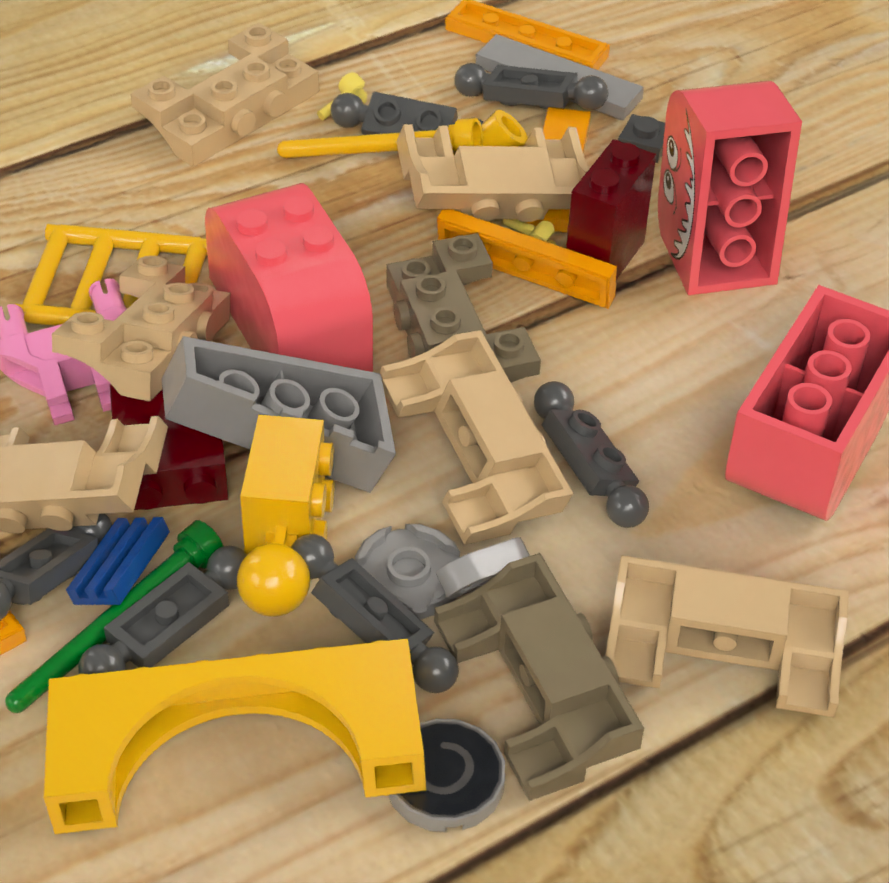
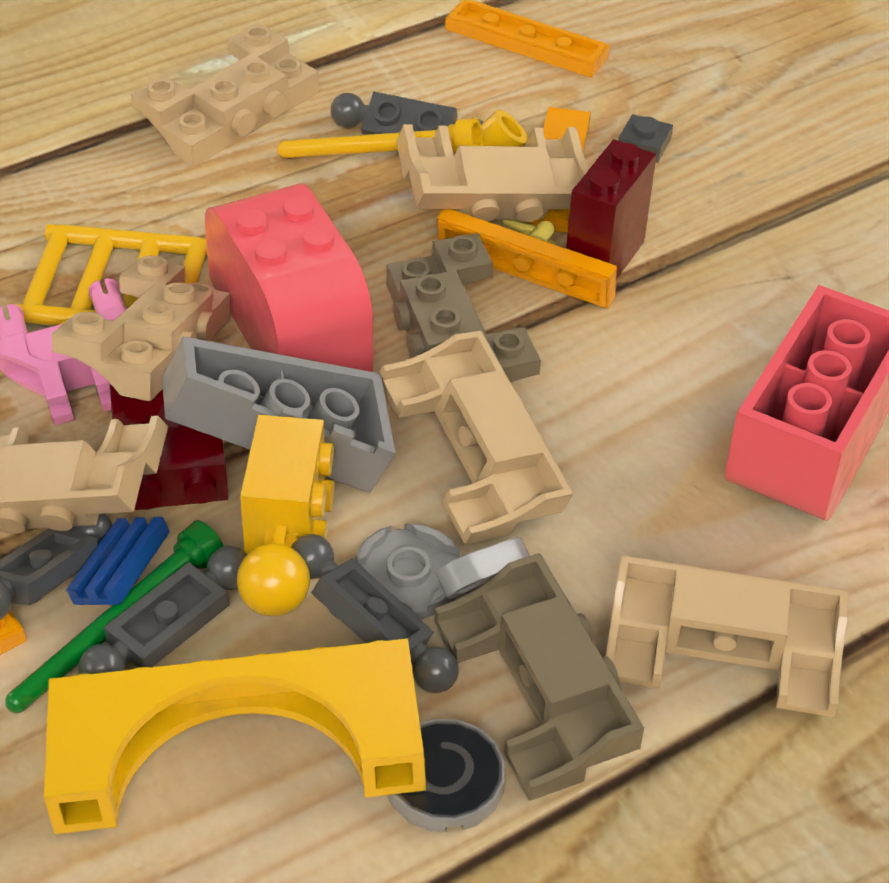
(348, 84): light yellow hand -> none
(531, 86): dark grey plate -> none
(591, 454): dark grey plate -> none
(622, 94): light grey tile -> none
(727, 184): coral brick -> none

